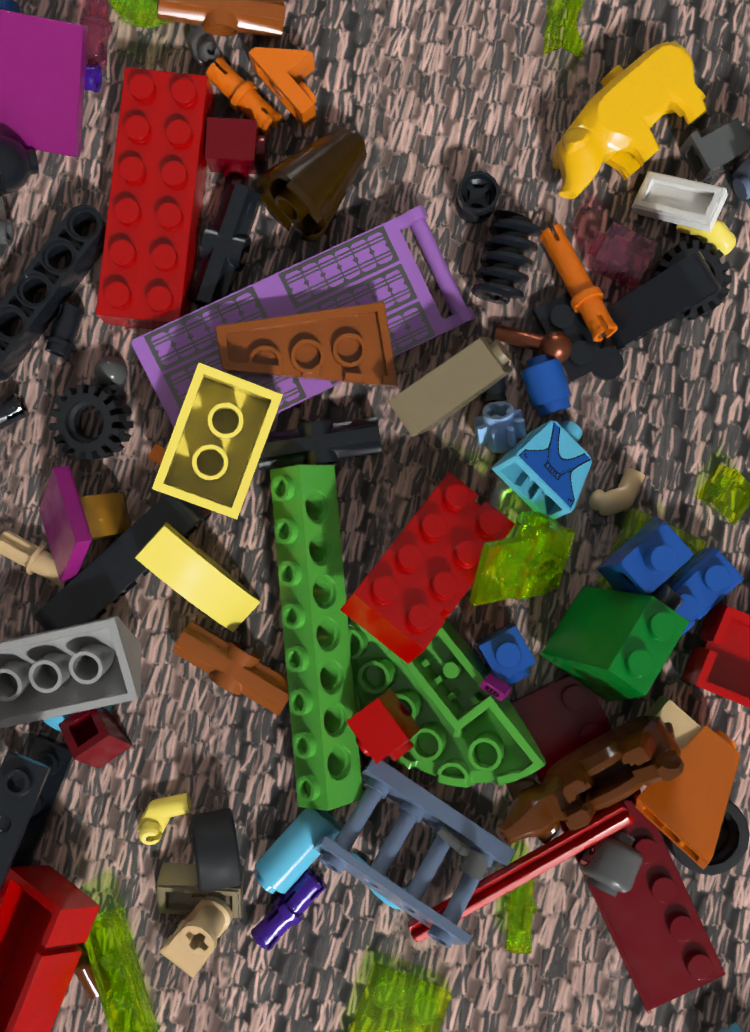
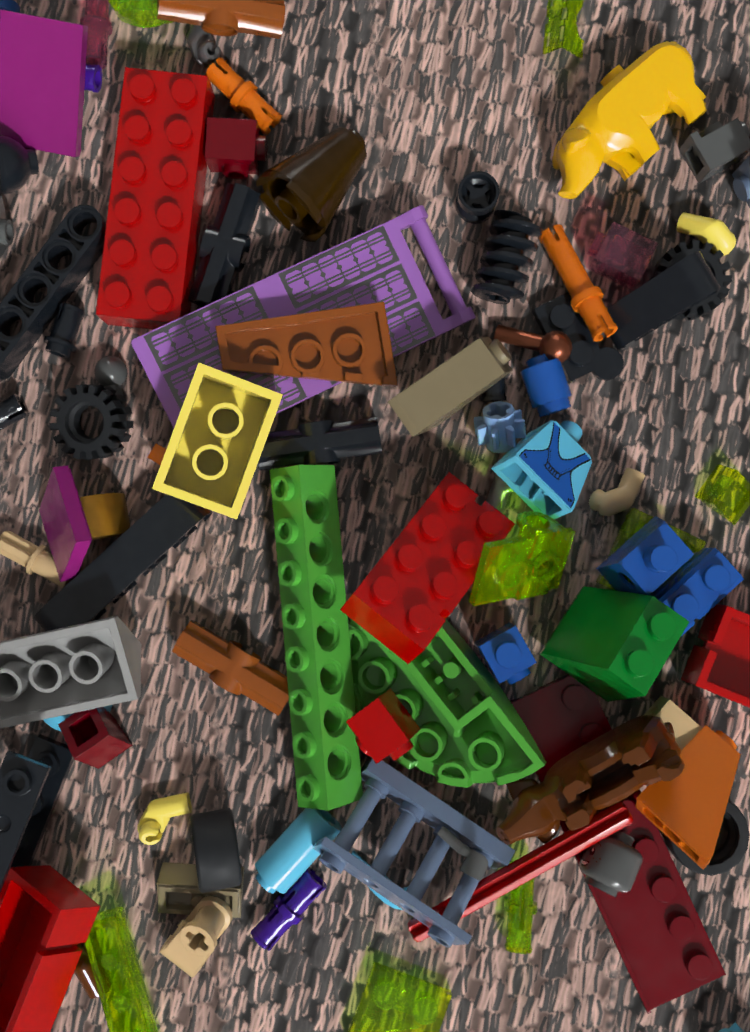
(197, 577): light yellow slope -> none
(281, 73): orange slope -> none
(495, 687): magenta piece -> none
(668, 596): dark grey hand -> none
(679, 201): white tile -> none

